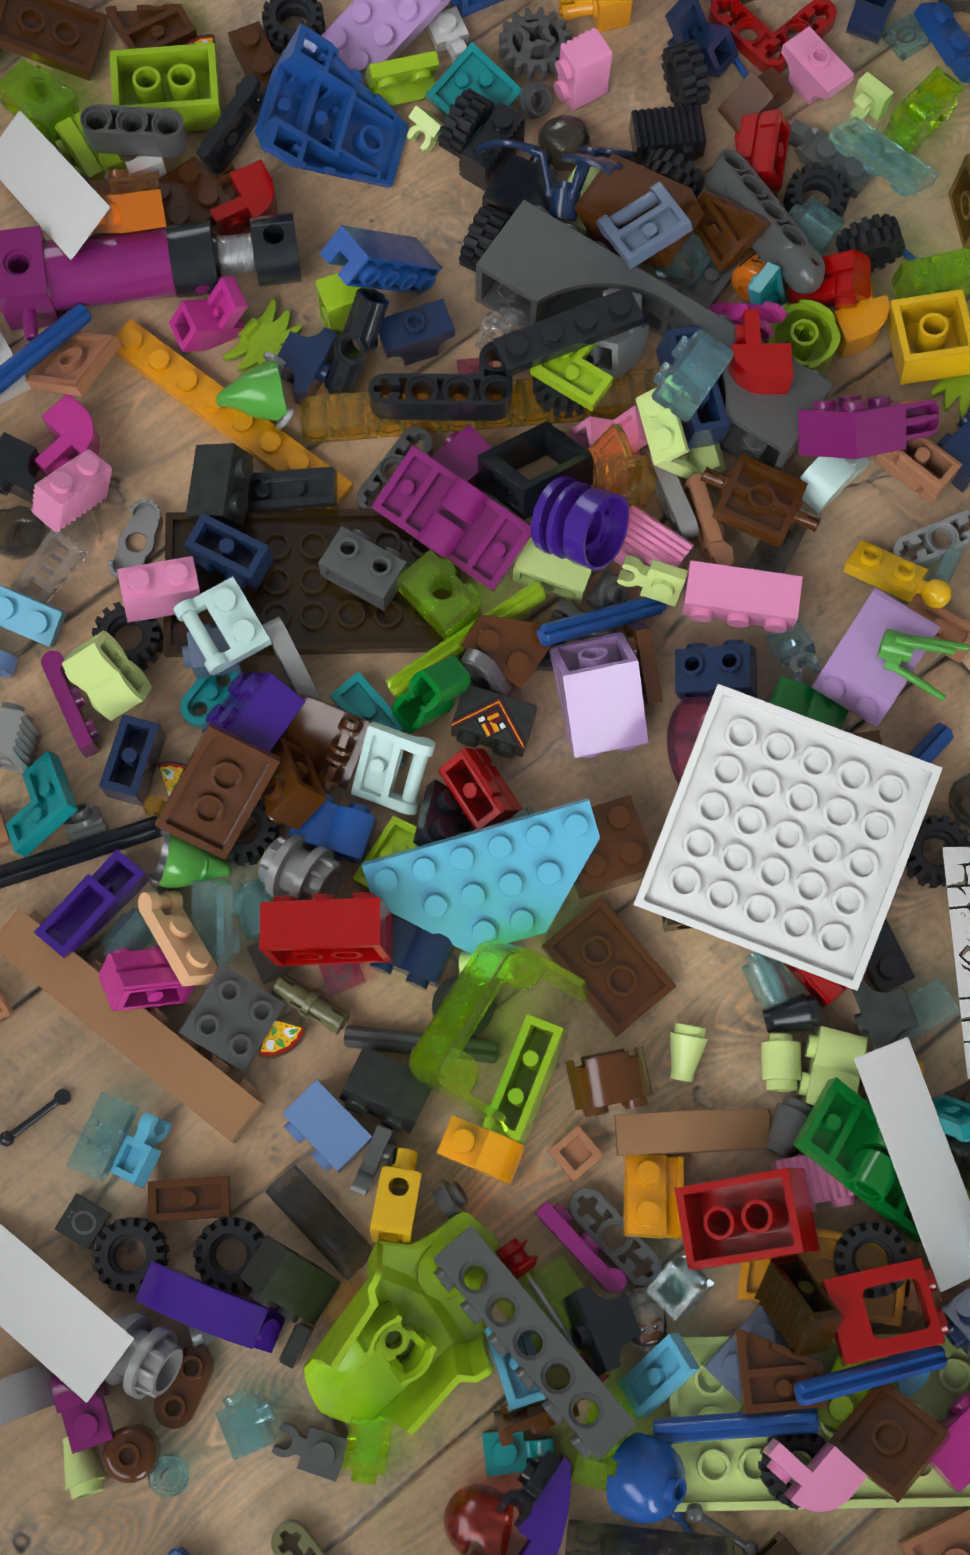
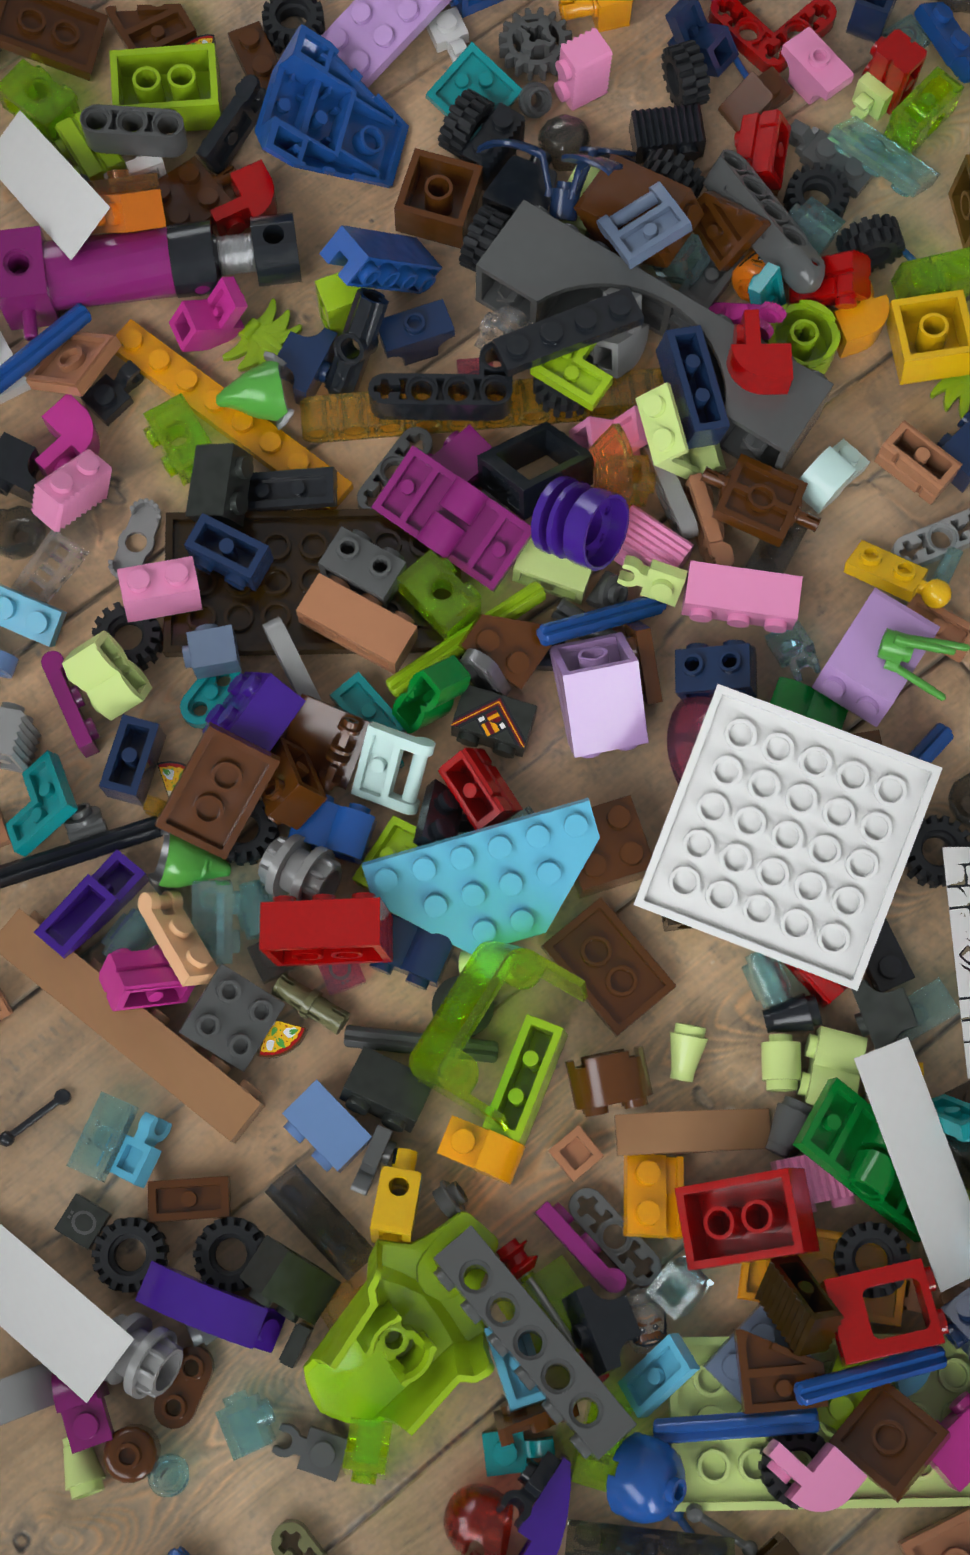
(110, 397): none -> black plate
(172, 421): none -> clear neon green brick
(234, 620): light aqua plate -> none
(358, 622): none -> nougat brick
(403, 78): lime bracket -> none
(426, 124): yellowish green tile -> none
(438, 198): none -> reddish brown brick
(692, 374): clear light blue brick -> none
(864, 426): magenta brick -> none
(896, 64): none -> red brick

